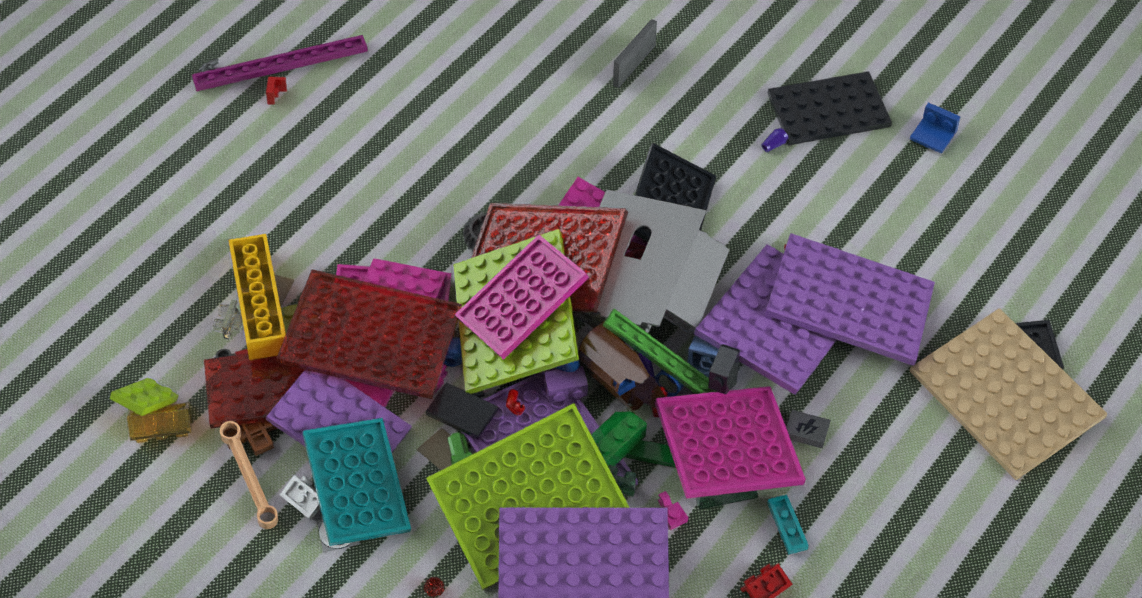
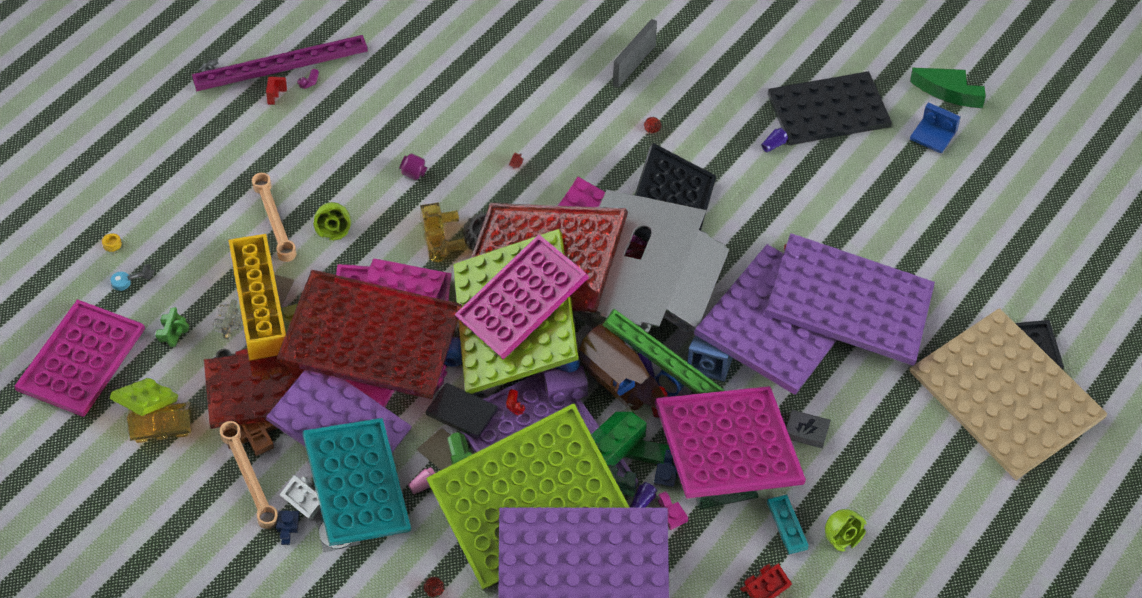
(80, 358): none -> dark pink plate
(111, 242): none -> yellow tile
(120, 281): none -> medium azure tile
(145, 273): none -> dark grey hand
(173, 326): none -> bright green hips
(274, 218): none -> light nougat piece
(286, 524): none -> dark blue plate
(306, 83): none -> magenta arm
(332, 221): none -> lime cylinder
(413, 166): none -> magenta head
(420, 482): none -> bright pink cone
(433, 231): none -> clear yellow piece
(516, 160): none -> clear red plate
(644, 495): none -> dark purple cone
(652, 125): none -> clear red plate
(665, 472): none -> dark blue plate
(724, 369): black slope -> none
(845, 529): none -> lime cylinder
(948, 86): none -> green slope

